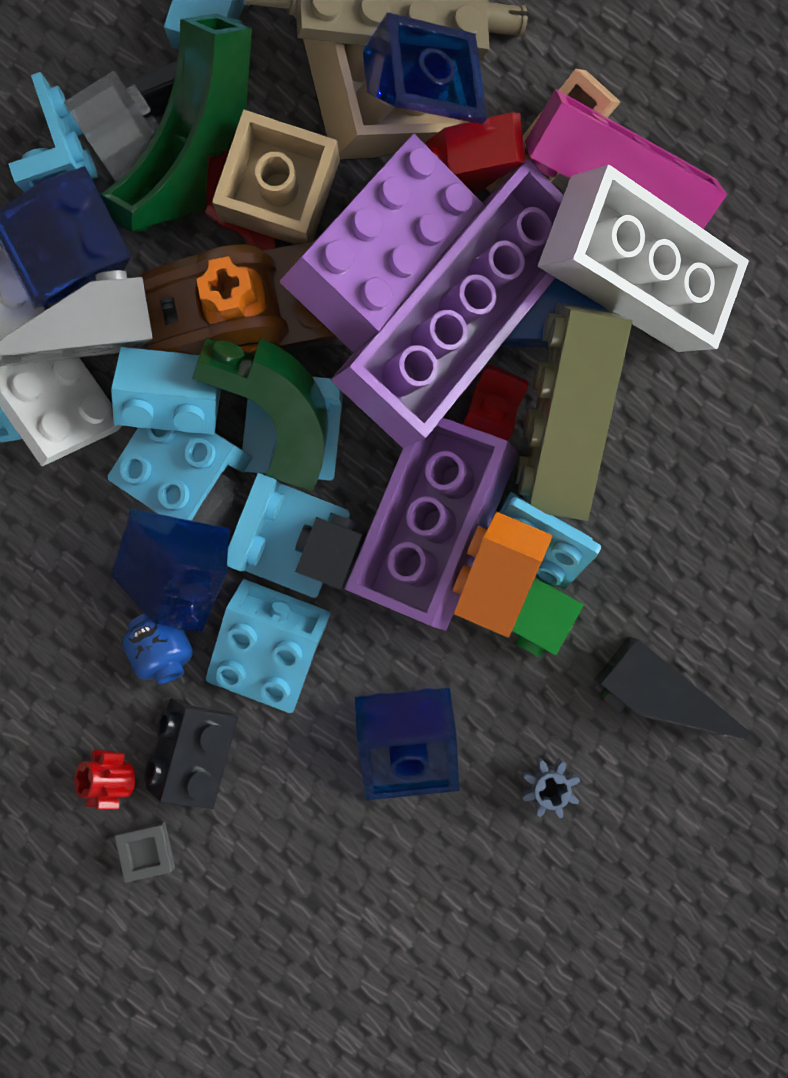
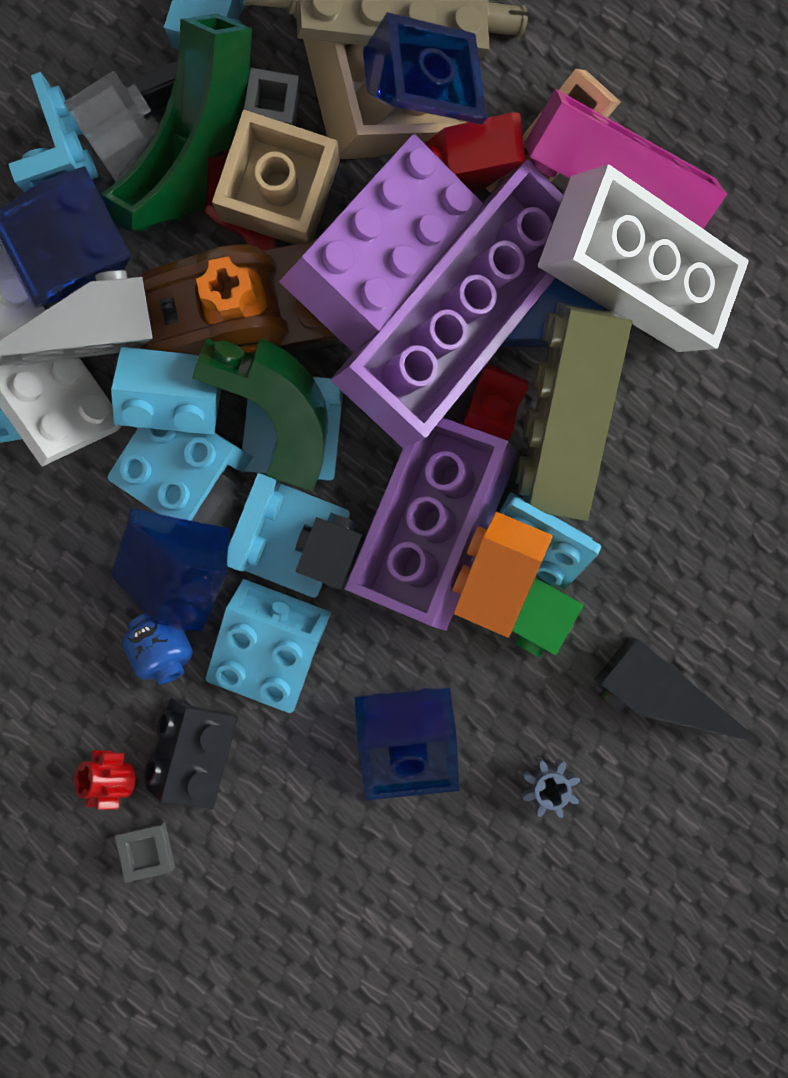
(273, 95): none -> dark grey brick

